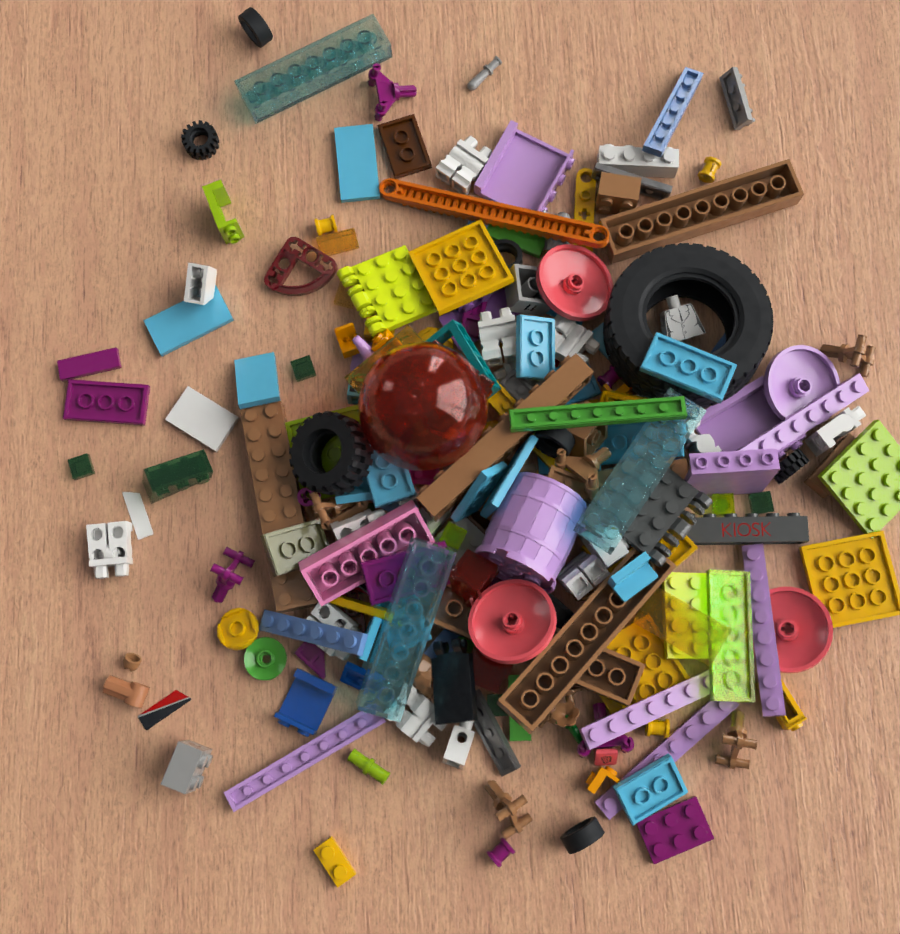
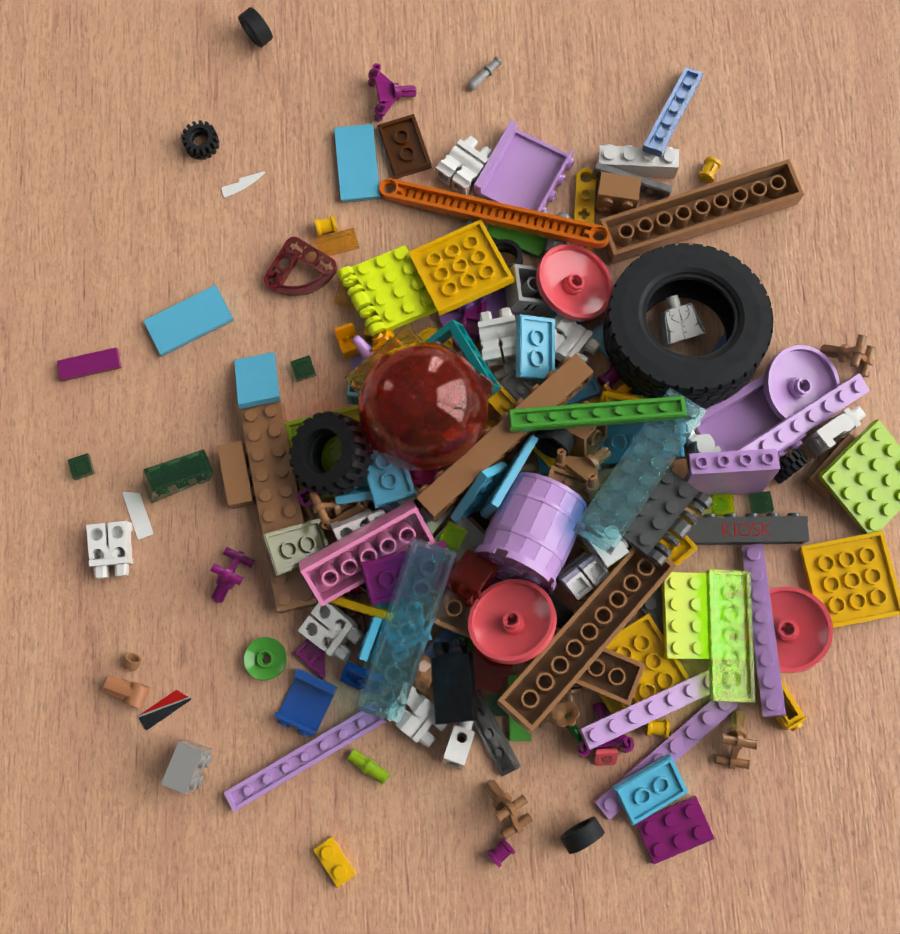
(106, 402): magenta tile -> none
(200, 284): white torso -> none
(202, 419): white tile -> none
(217, 198): lime panel -> none
(236, 474): none -> medium nougat brick
(237, 629): yellow tile -> none
(243, 183): none -> white sticker
(313, 632): medium blue plate -> none
(314, 68): clear light blue brick -> none
(595, 779): light orange bracket -> none
(633, 577): medium azure panel -> none
(683, 626): clear yellow tile -> none
(688, 367): medium azure tile -> none
(736, 98): light grey plate -> none

